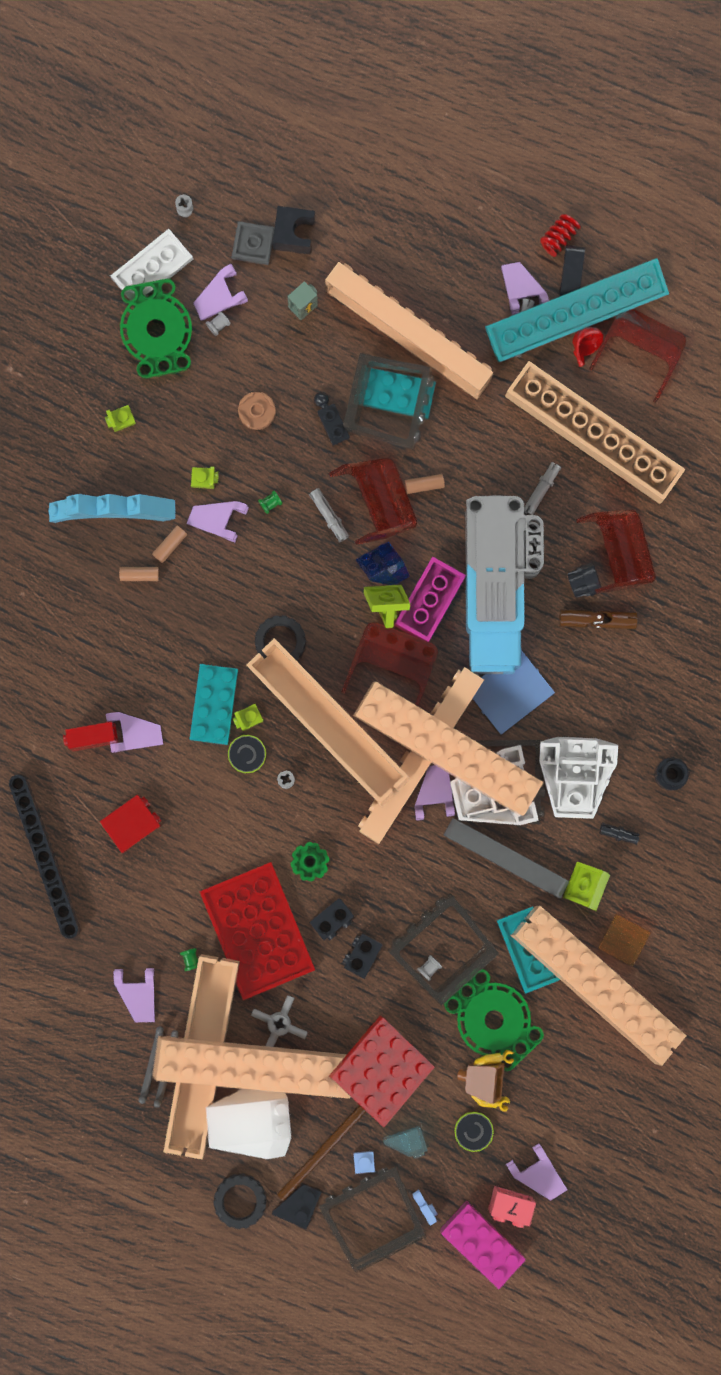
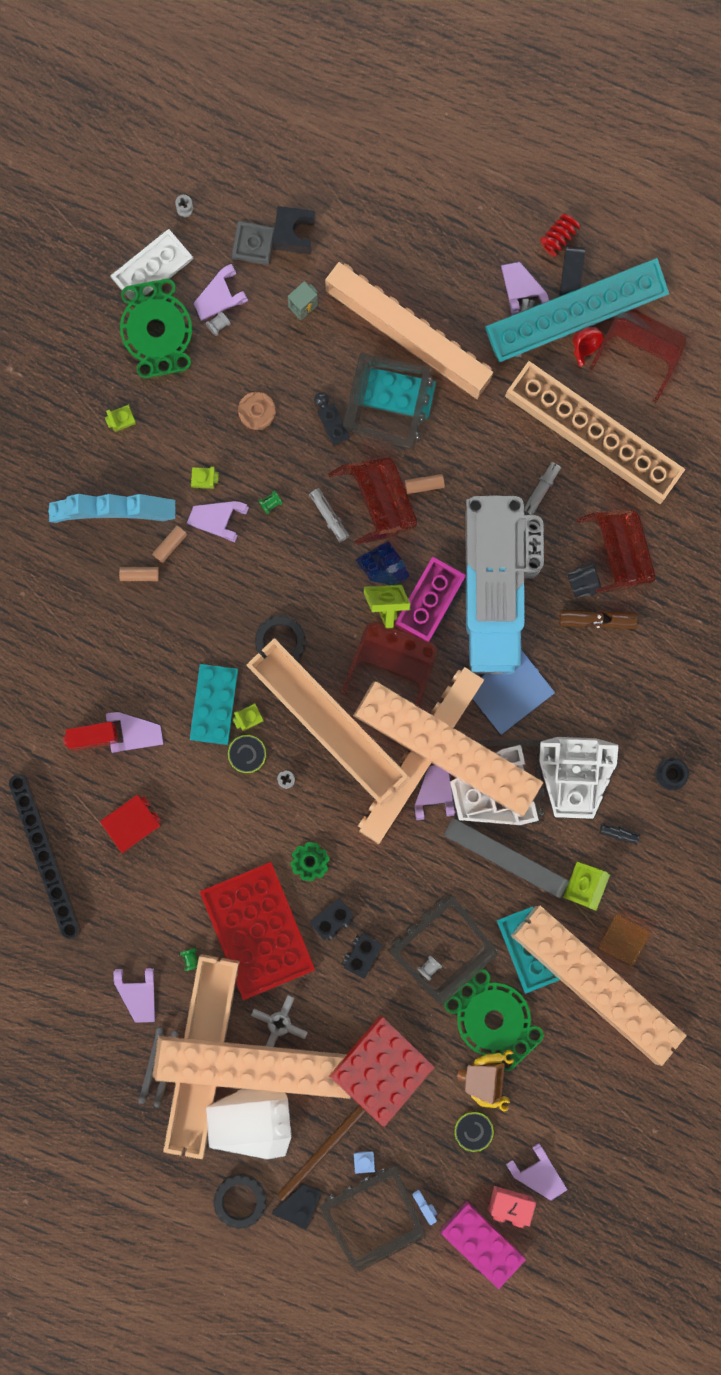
(408, 1142): clear light blue slope -> none

